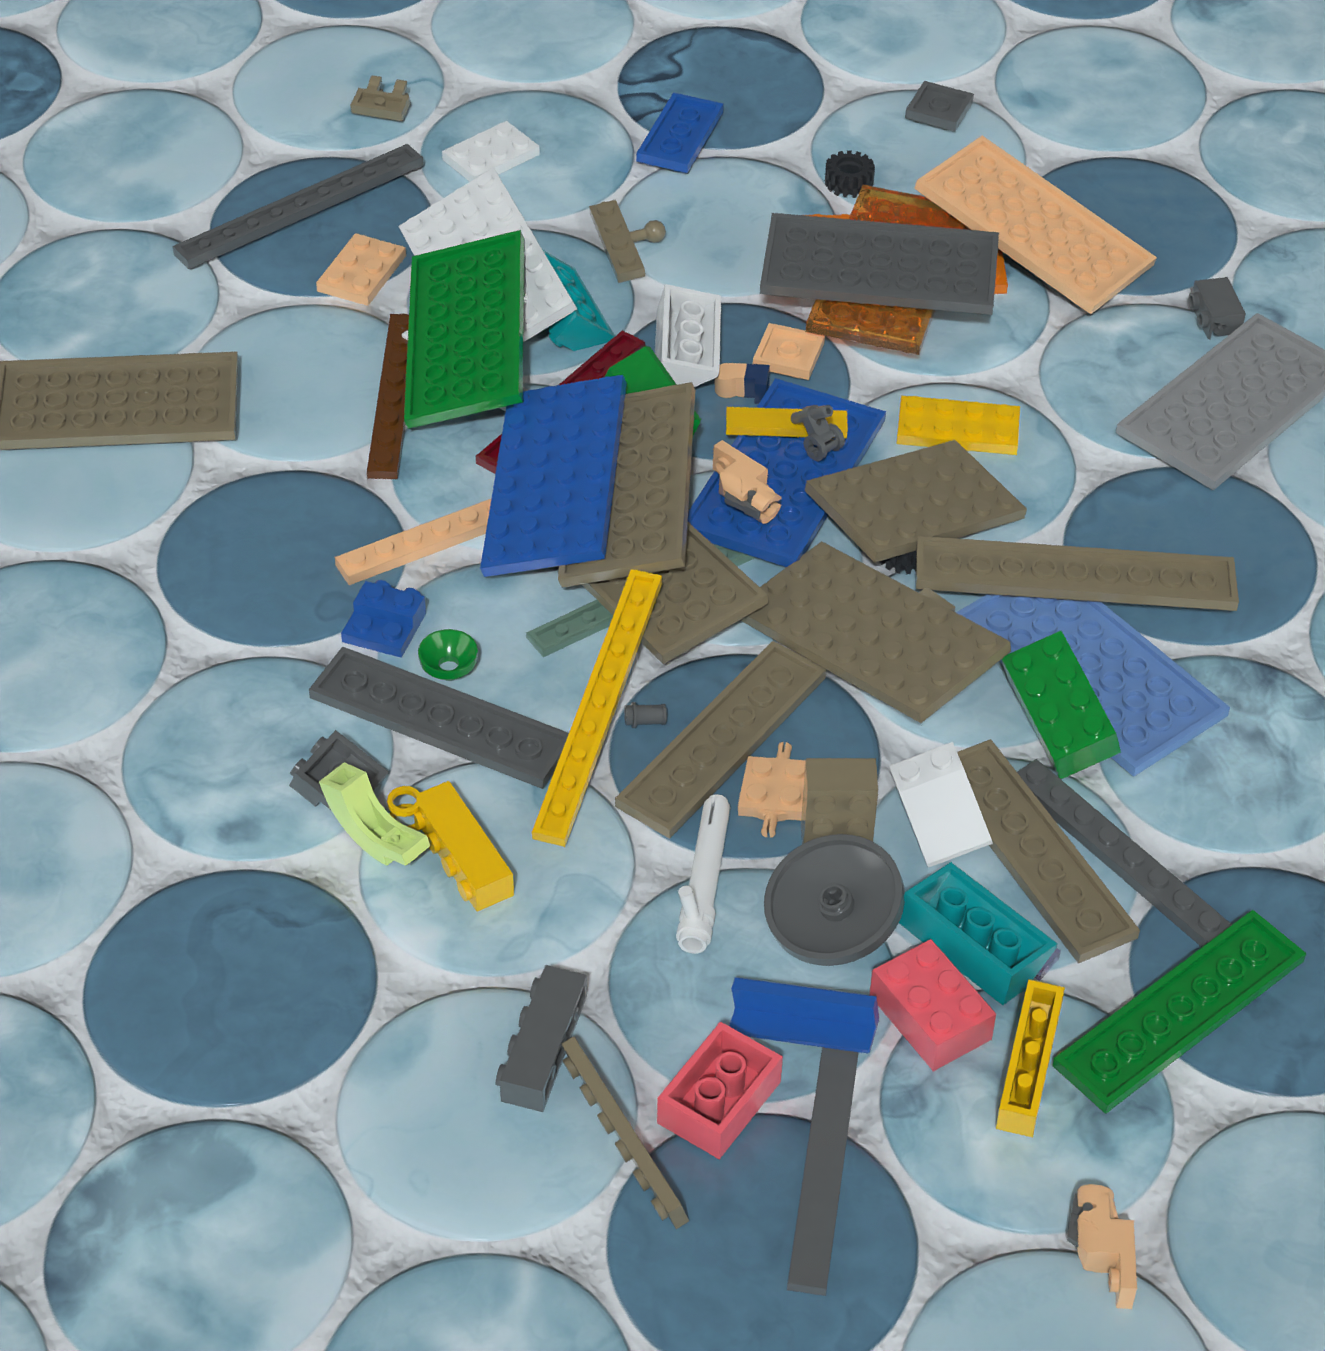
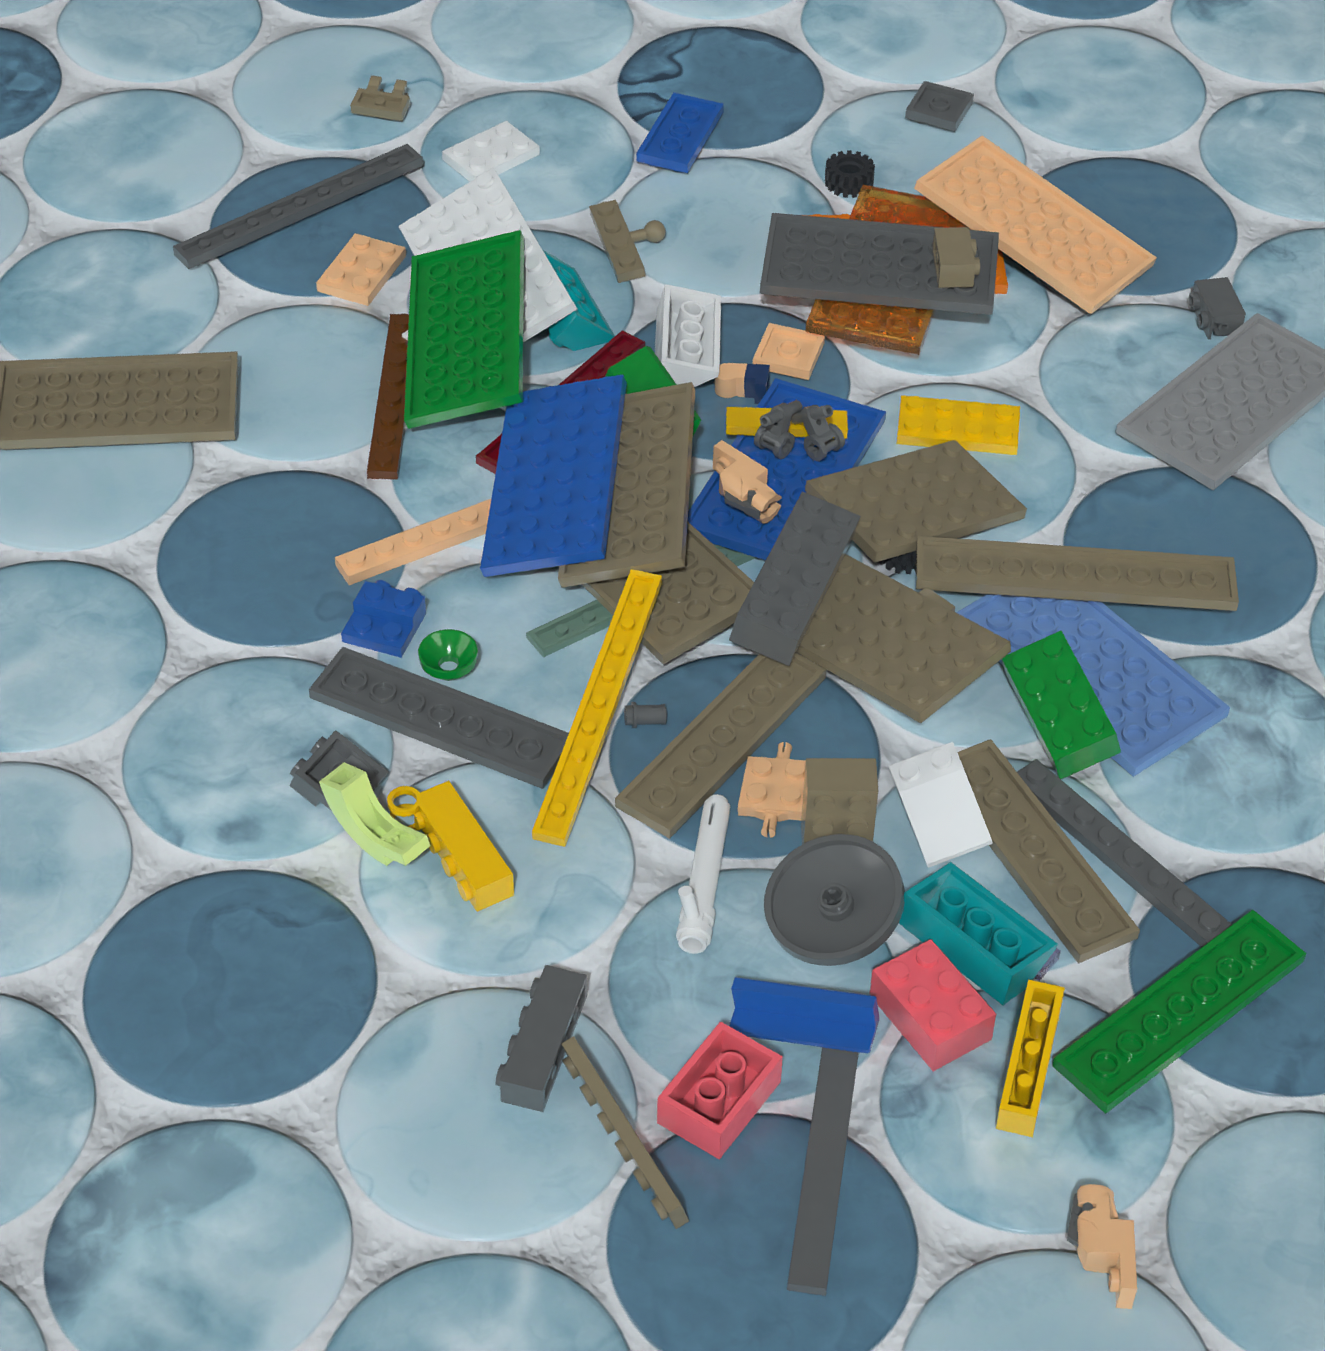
(774, 429): none -> dark grey piece
(794, 578): none -> dark grey brick
(954, 257): none -> dark tan brick

